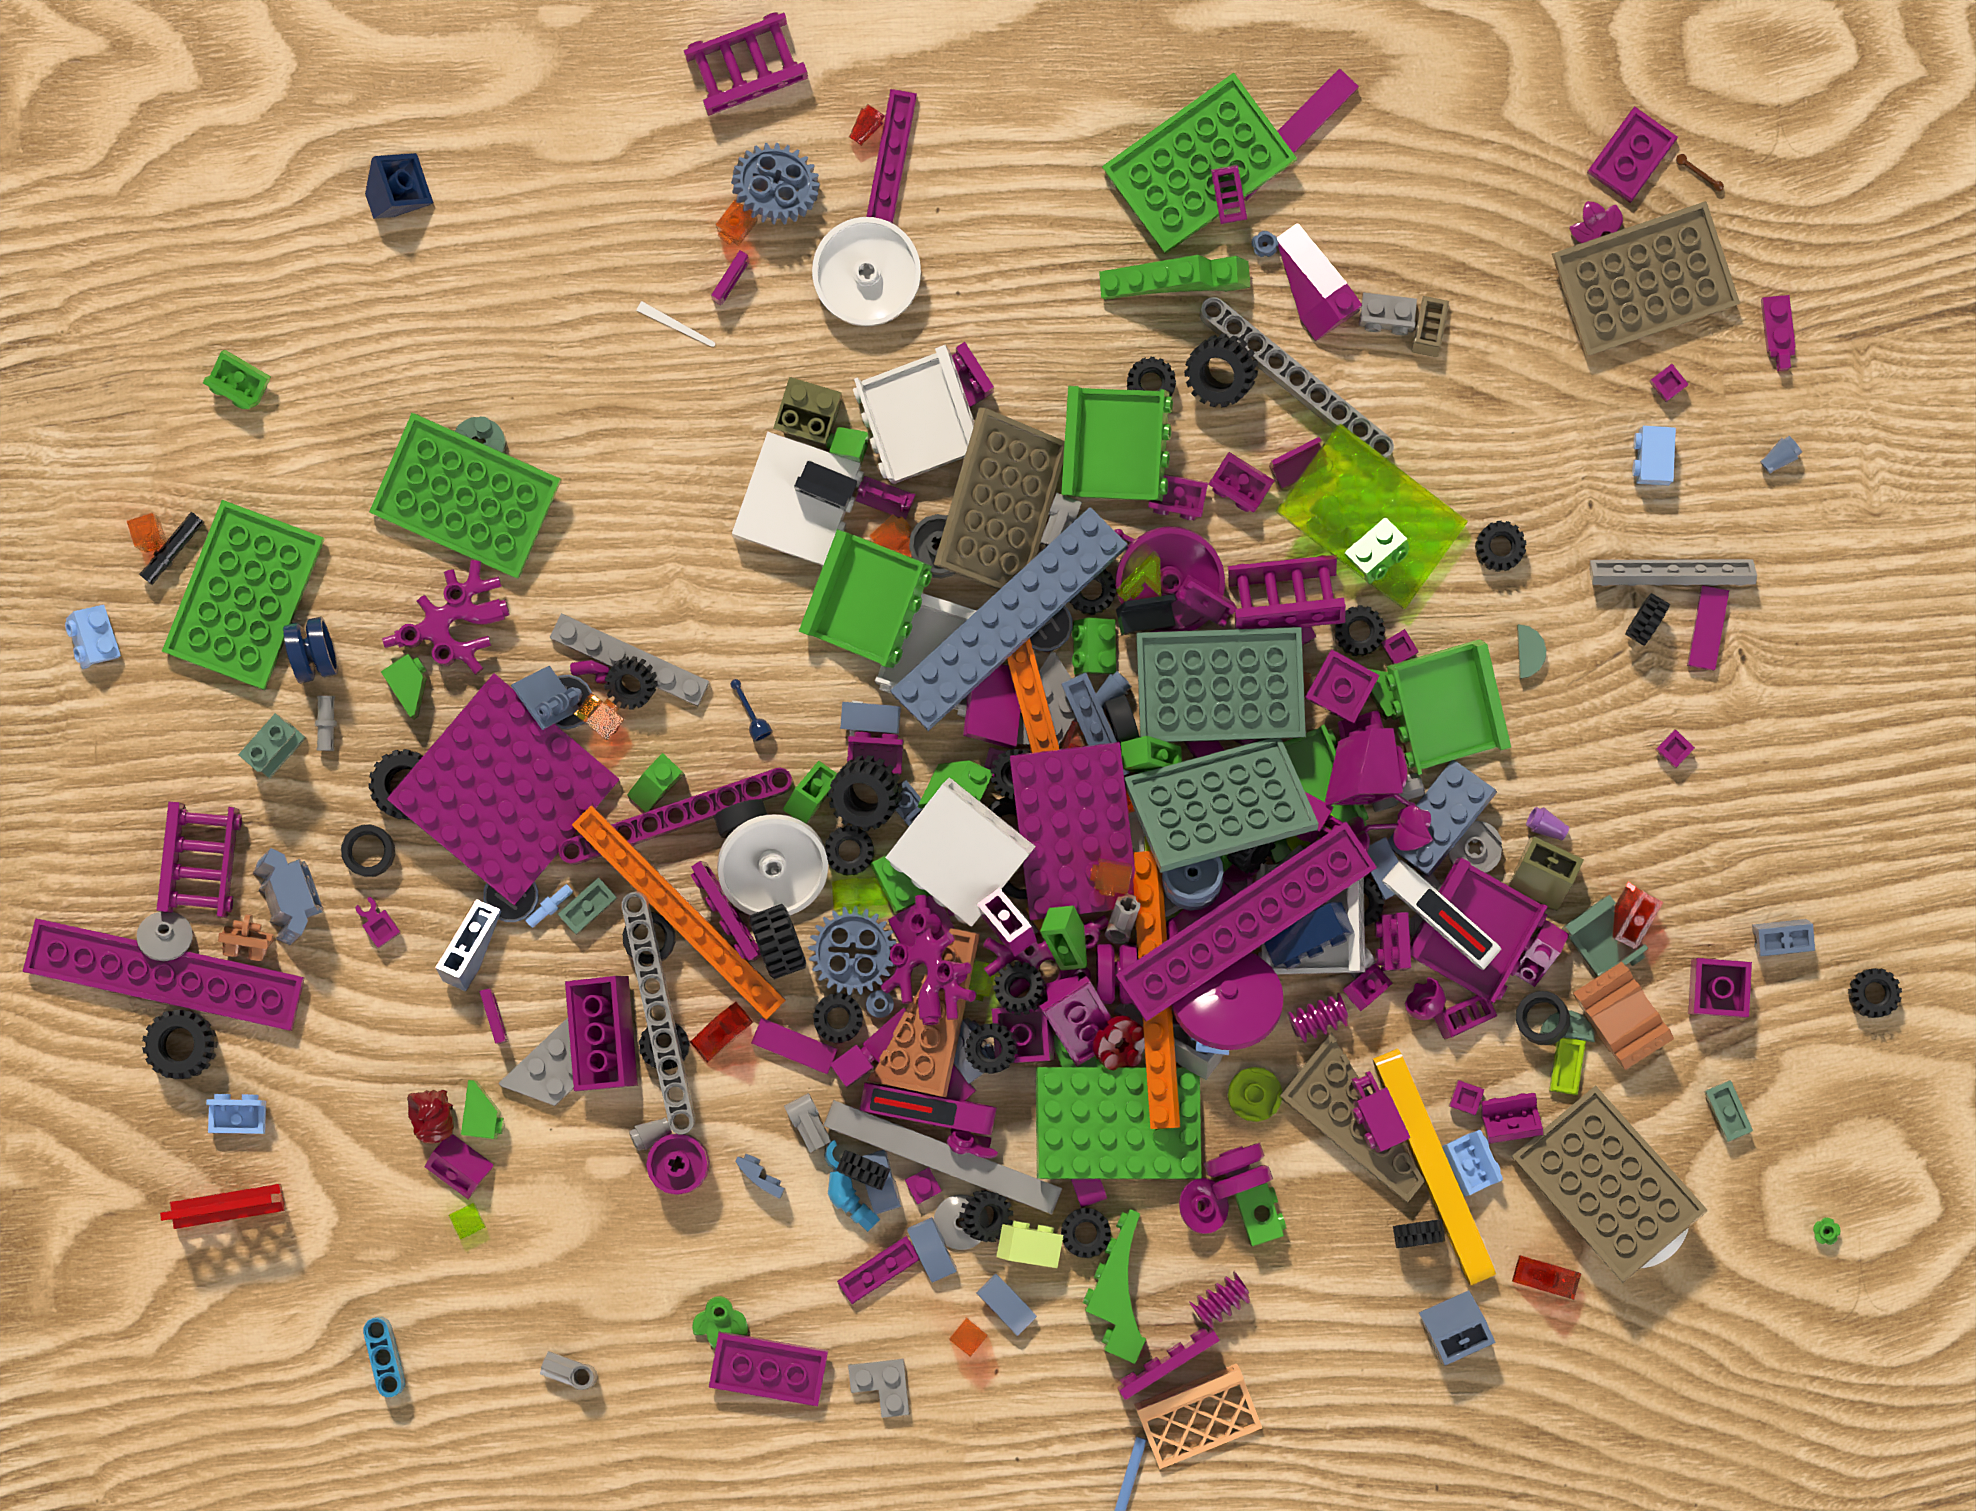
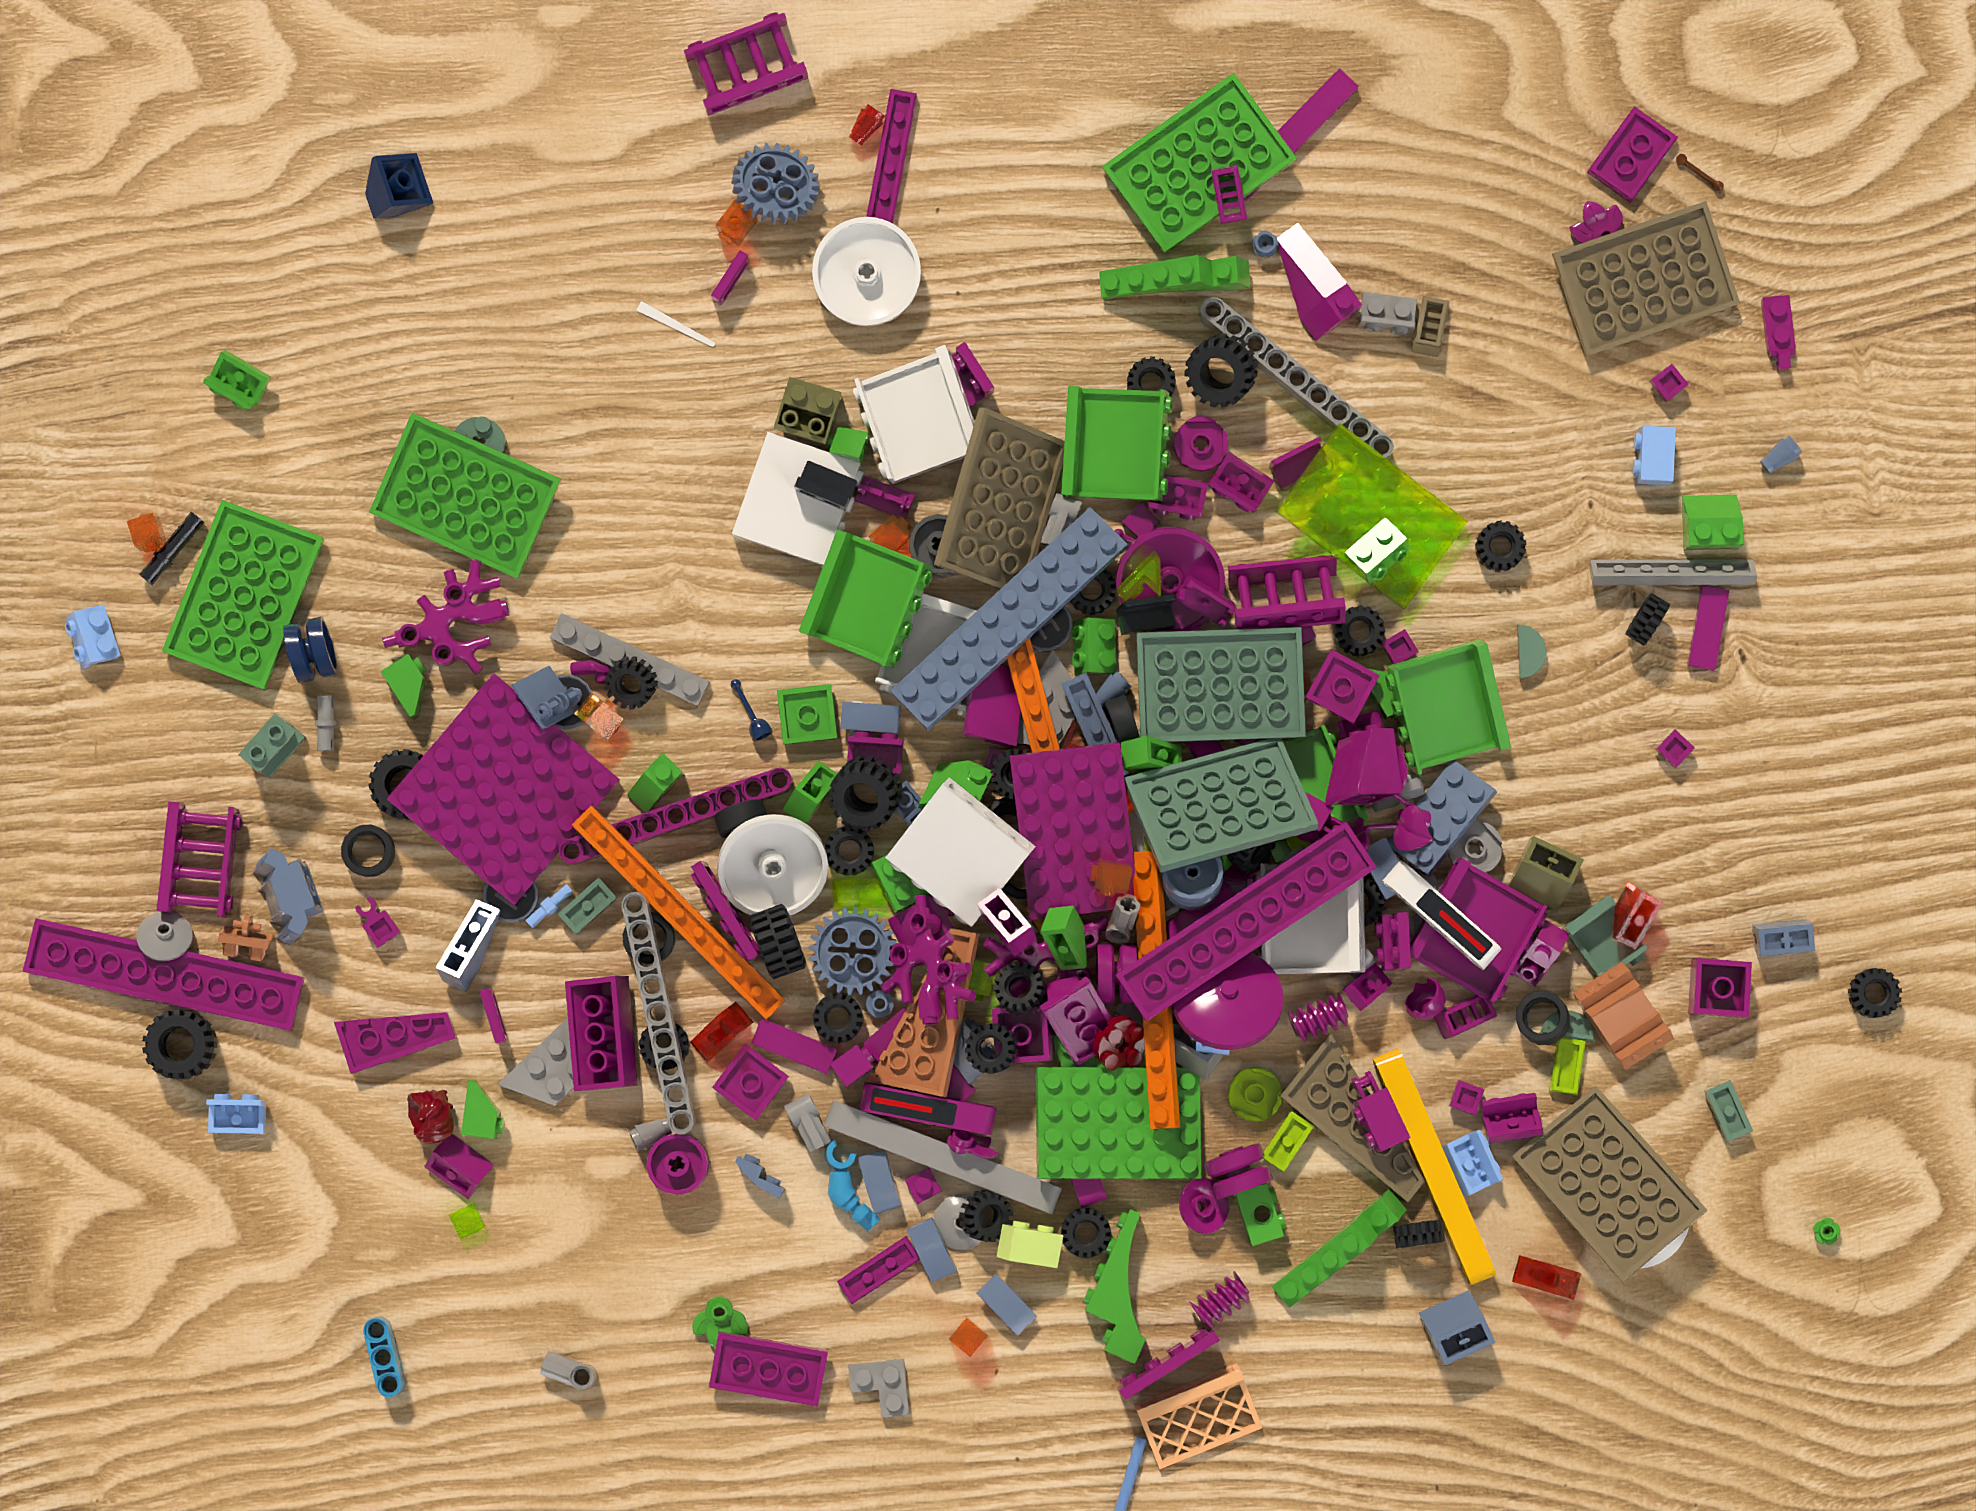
(225, 1206): red fence -> none
(389, 1038): none -> magenta wing
(750, 1082): none -> magenta plate
(807, 714): none -> bright green plate
(863, 1170): black tyre -> none
(1140, 520): none -> magenta tile
(1211, 433): none -> magenta plate
(1287, 1141): none -> lime plate
(1310, 936): dark blue brick -> none
(1340, 1248): none -> bright green arch
(1545, 823): medium lavender cone -> none
(1712, 522): none -> bright green slope

